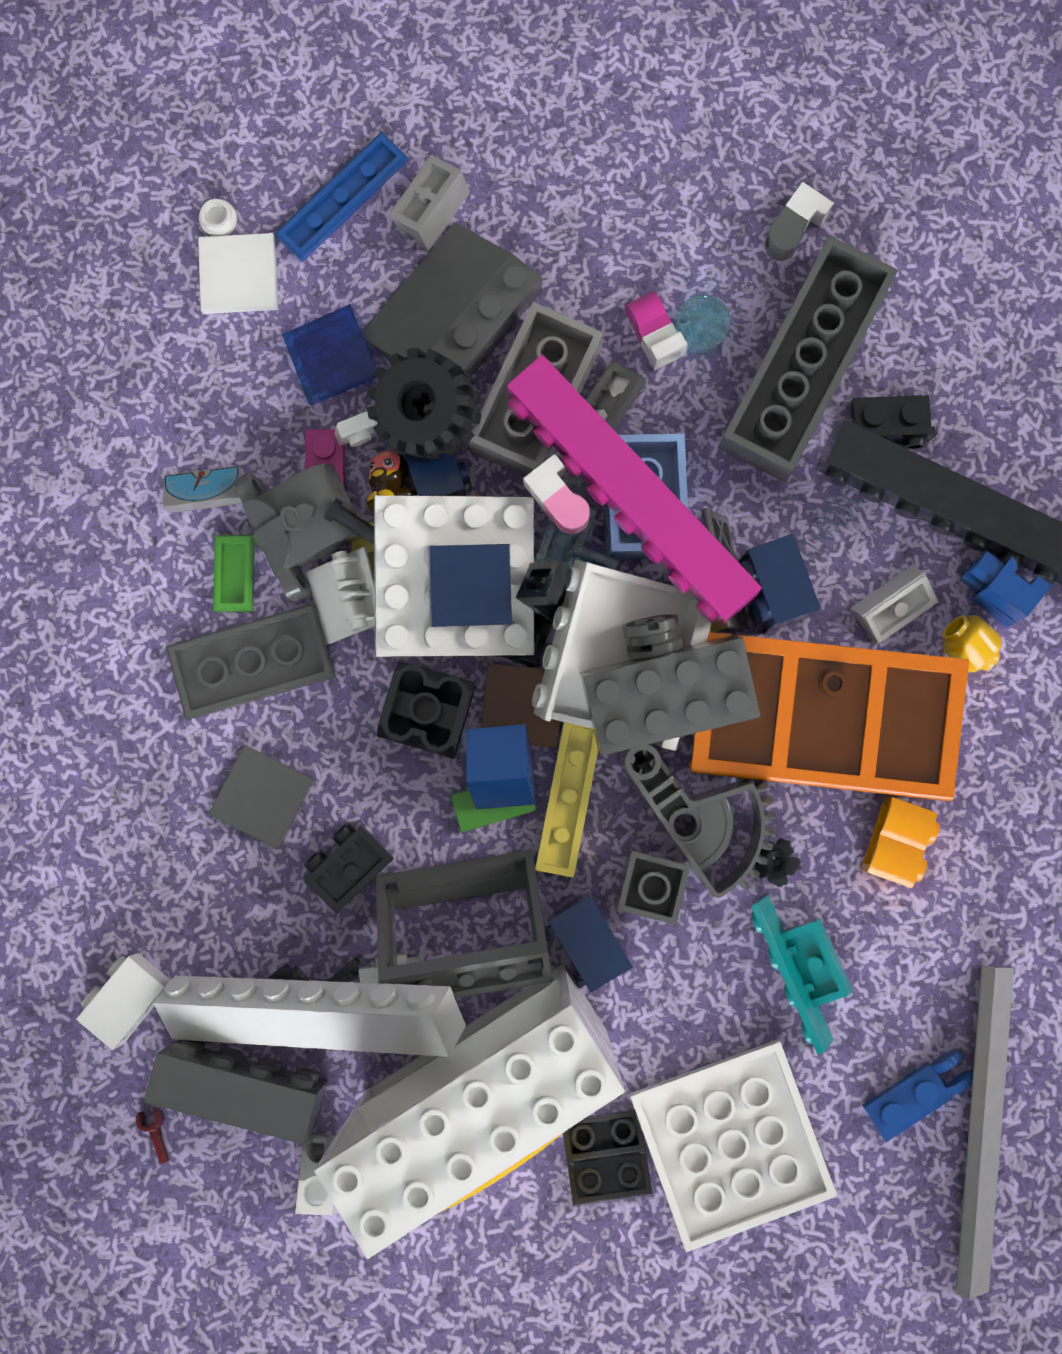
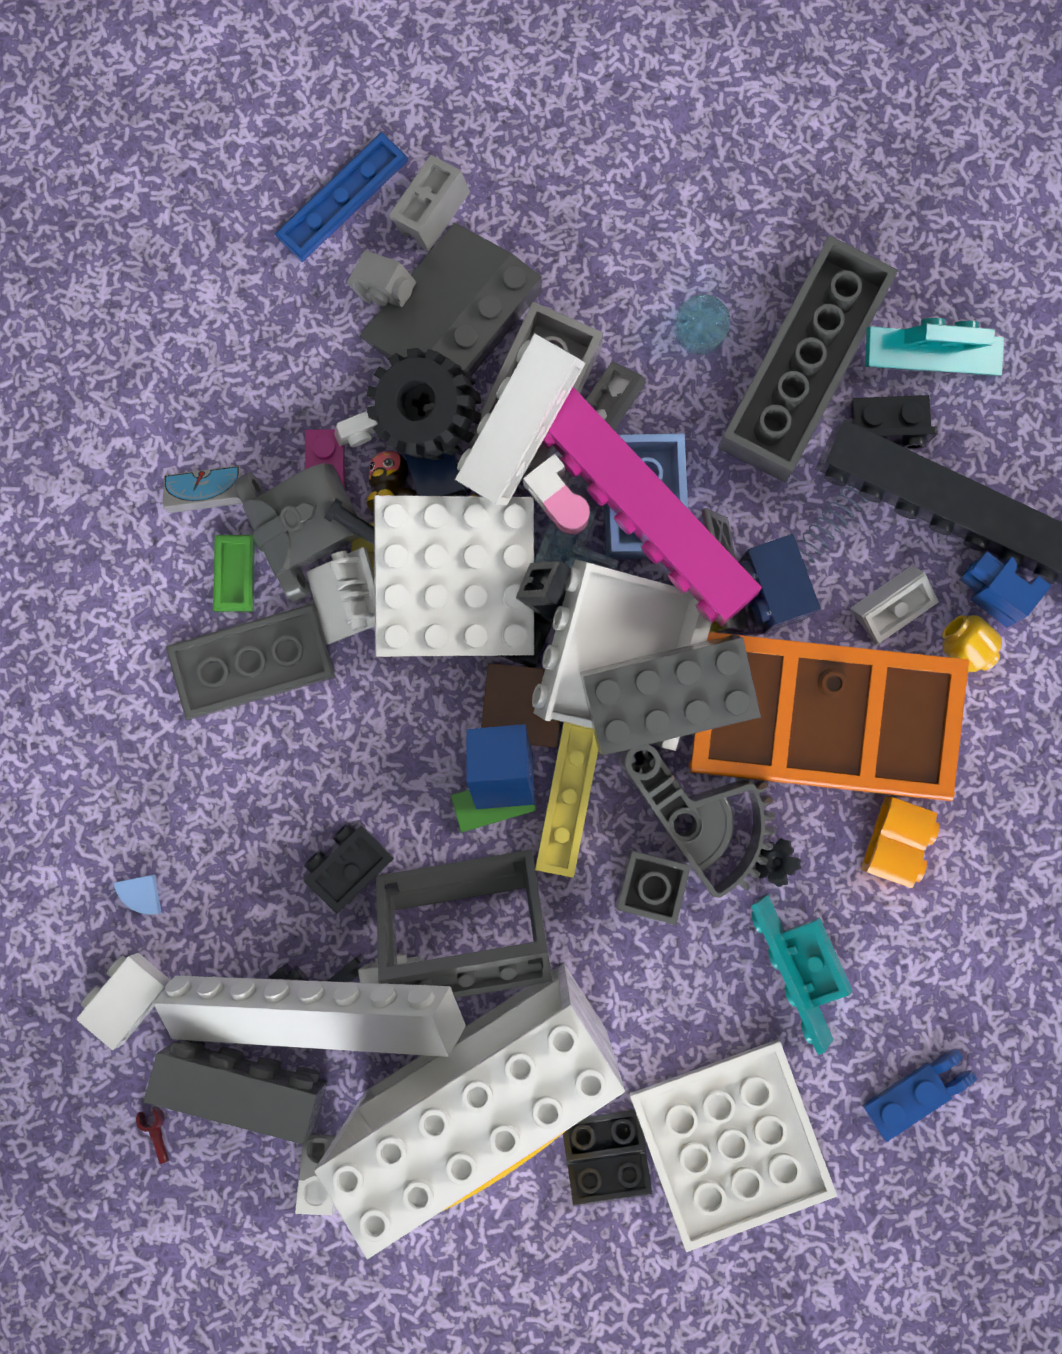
(140, 894): none -> light blue tile
(217, 217): white plate -> none
(238, 273): white tile -> none
(261, 797): dark grey tile -> none
(330, 355): clear blue tile -> none
(381, 280): none -> light grey brick
(426, 709): black piece -> none
(469, 585): dark blue tile -> none
(519, 420): none -> white brick
(588, 942): dark blue container -> none
(652, 636): dark grey wheel -> none
(655, 330): leg -> none
(787, 229): leg -> none
(936, 348): none -> bracket
(984, 1131): light grey tile -> none

